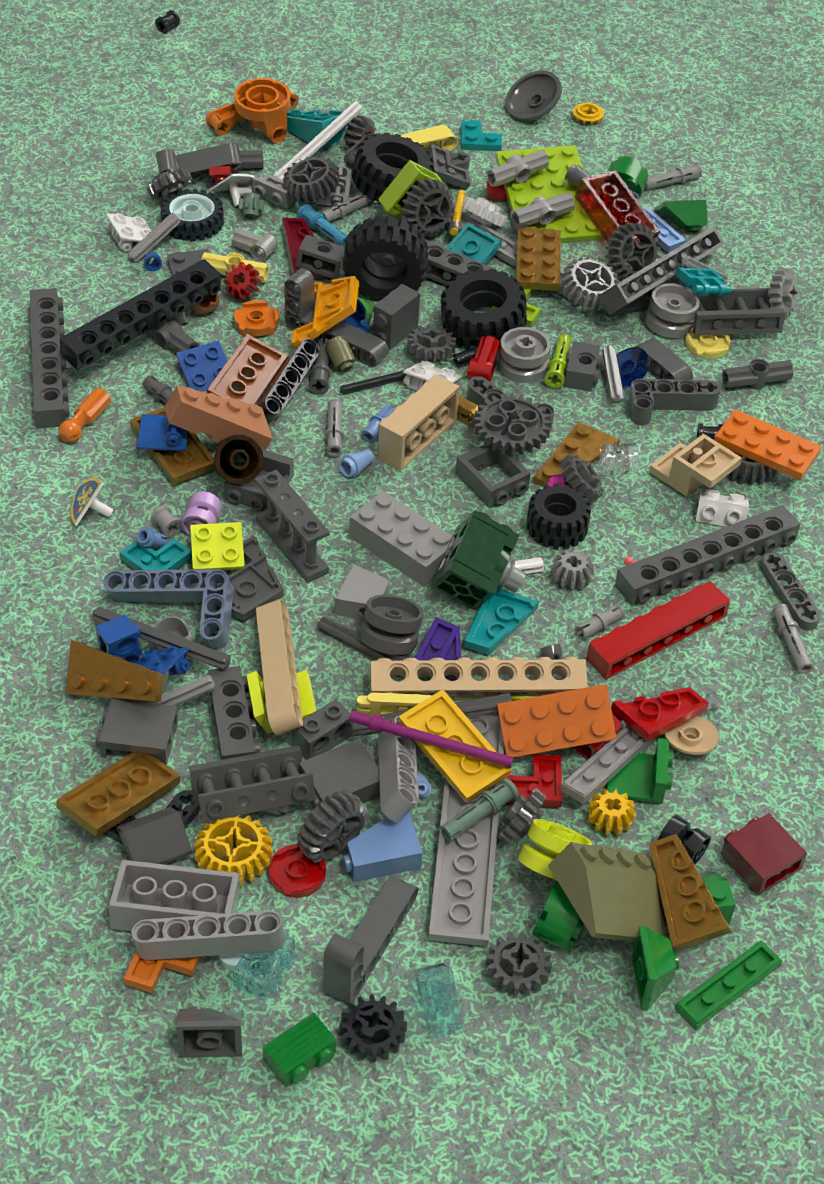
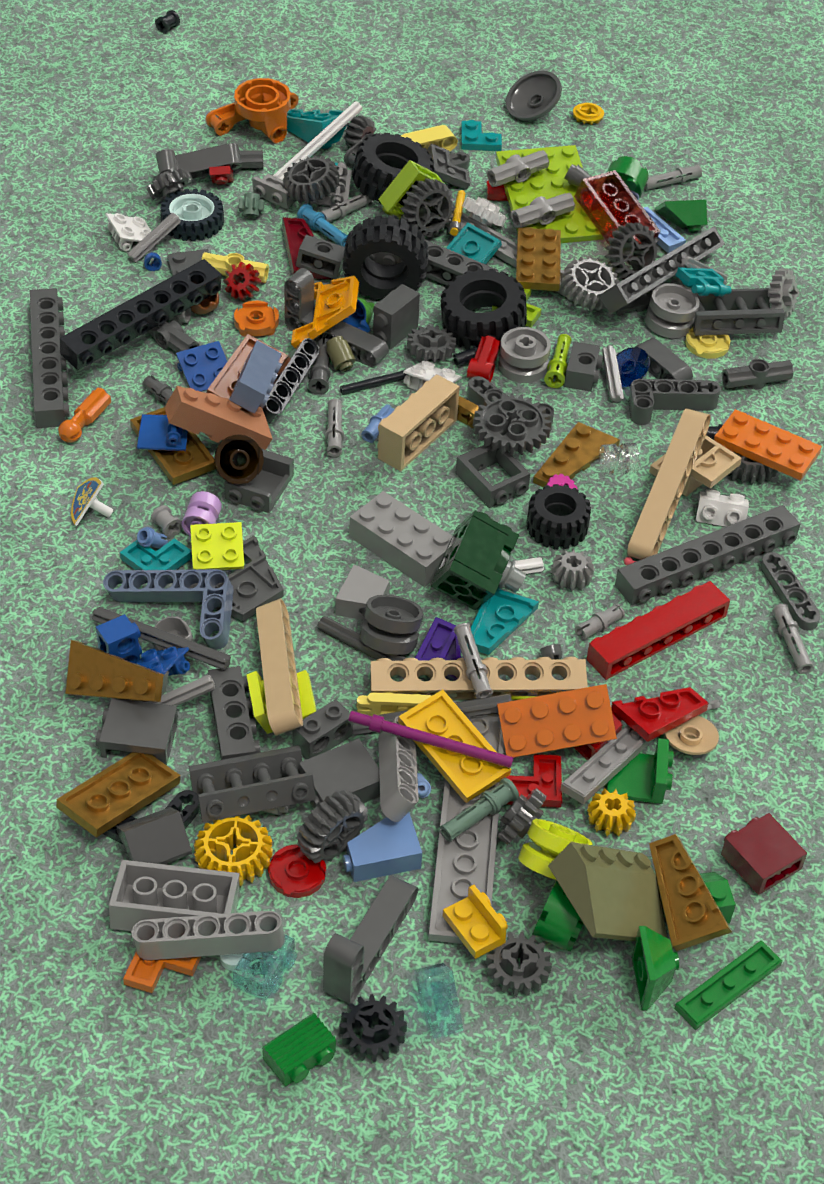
(208, 1033): dark grey slope -> none
(237, 184): white shield -> none
(256, 377): none -> sand blue brick
(259, 246): light grey piece -> none
(292, 526): dark grey fence -> none
(355, 463): light blue cone -> none
(476, 923): none -> yellow bracket
(480, 684): none -> light grey pin
(581, 476): dark grey gear -> none
(669, 484): none -> tan beam
(694, 839): black wheel -> none

